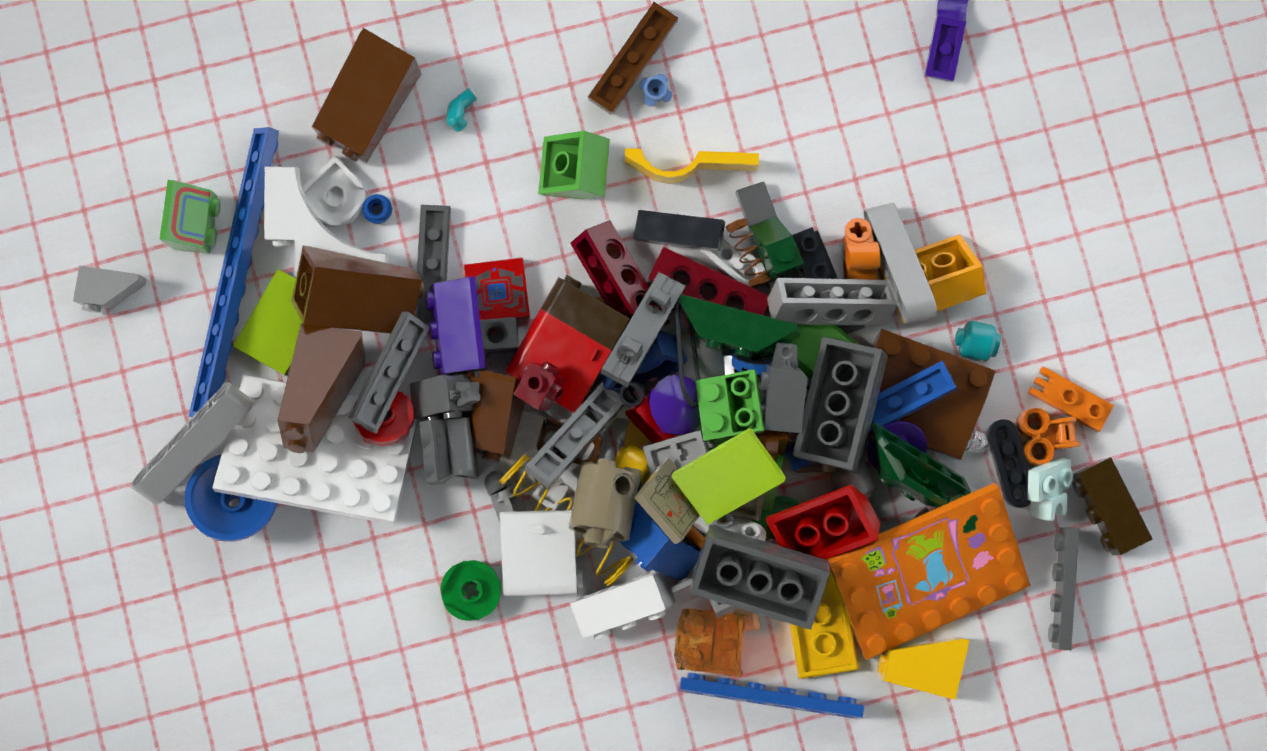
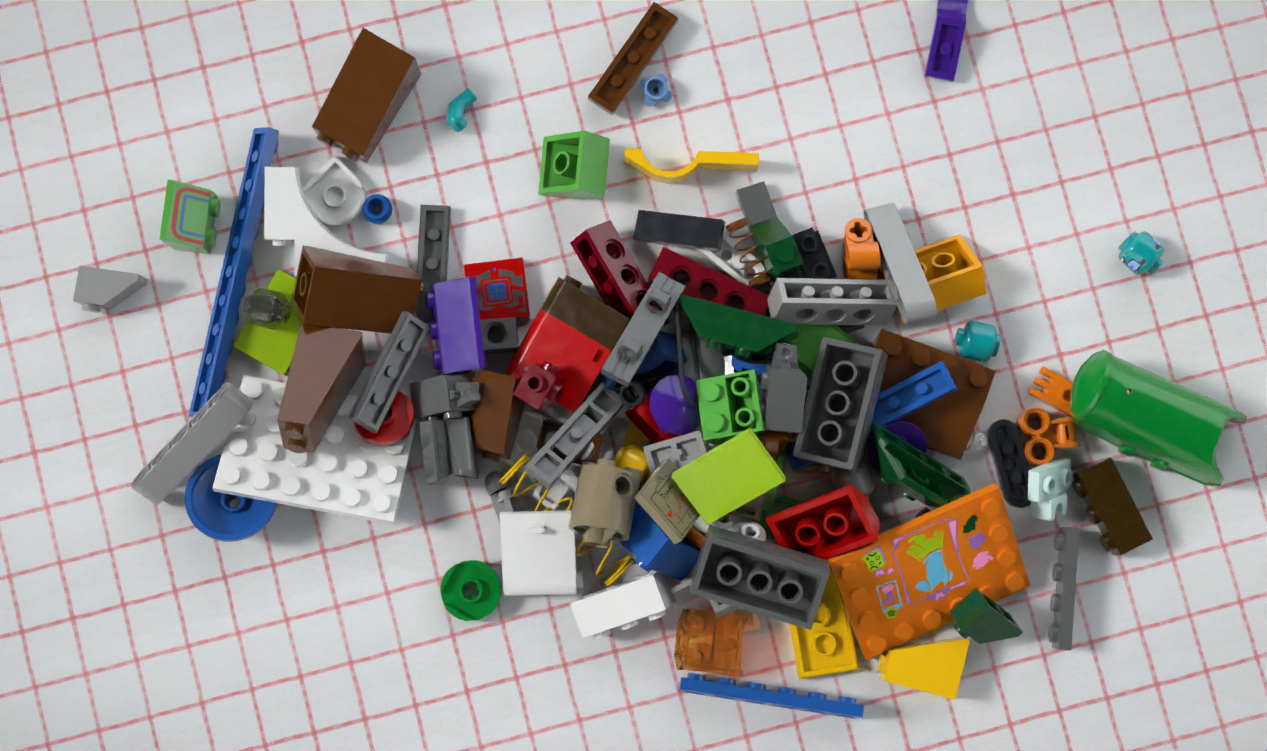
(267, 308): none -> clear smoke head
(983, 619): none -> dark green slope
(1141, 253): none -> teal head
(1156, 419): none -> green animal

